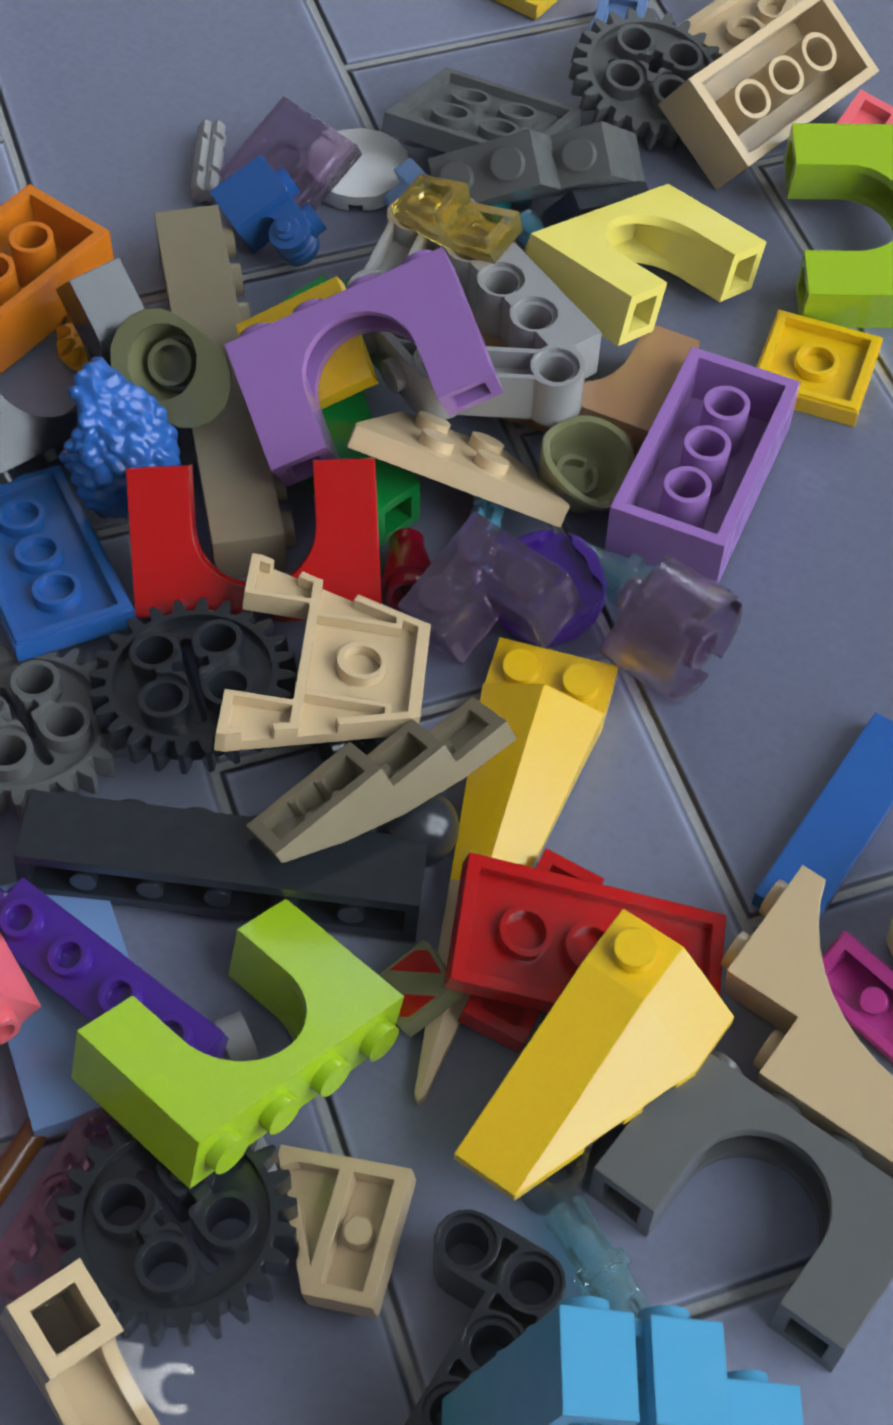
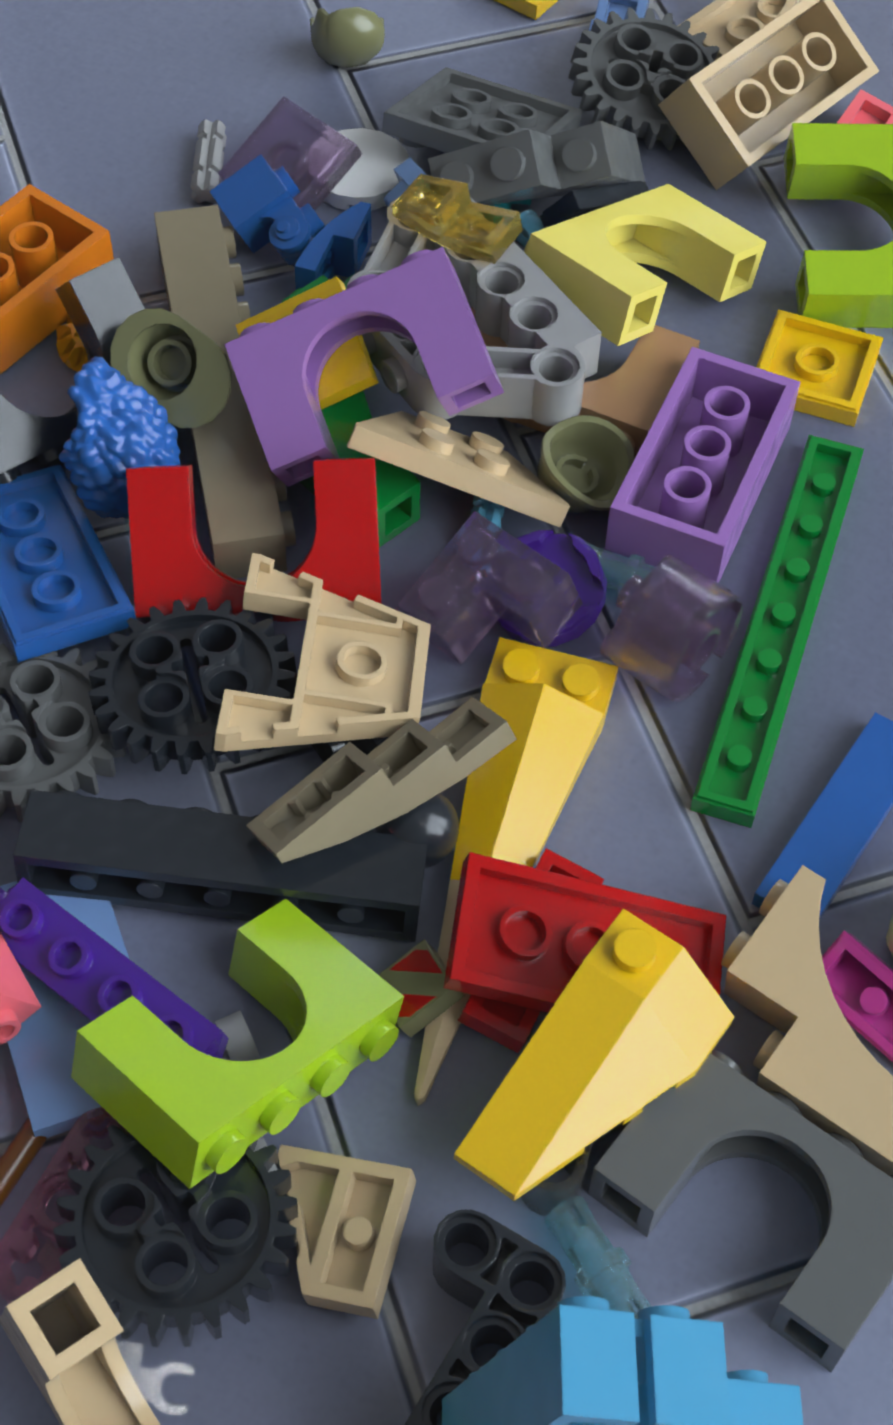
(337, 247): none -> blue slope
(347, 36): none -> olive hair
(404, 565): dark red cone -> none
(777, 634): none -> green tile

